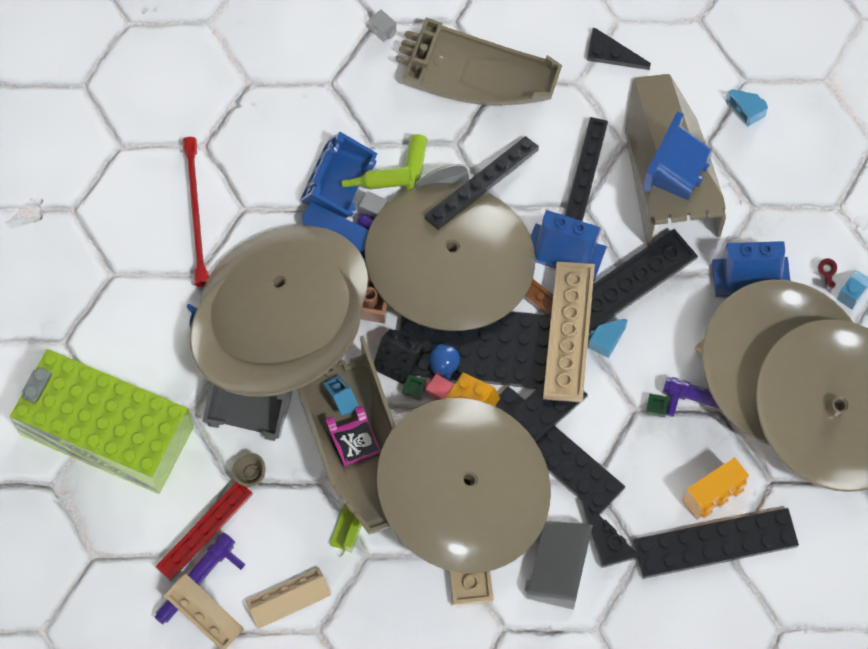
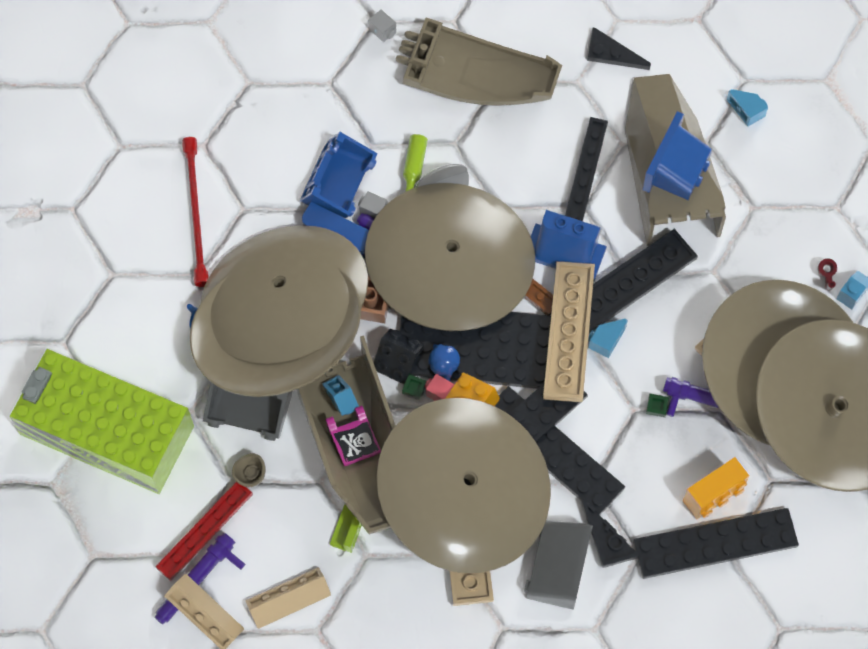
(382, 179): lime piece -> none
(481, 182): black plate -> none
(749, 264): blue windscreen -> none

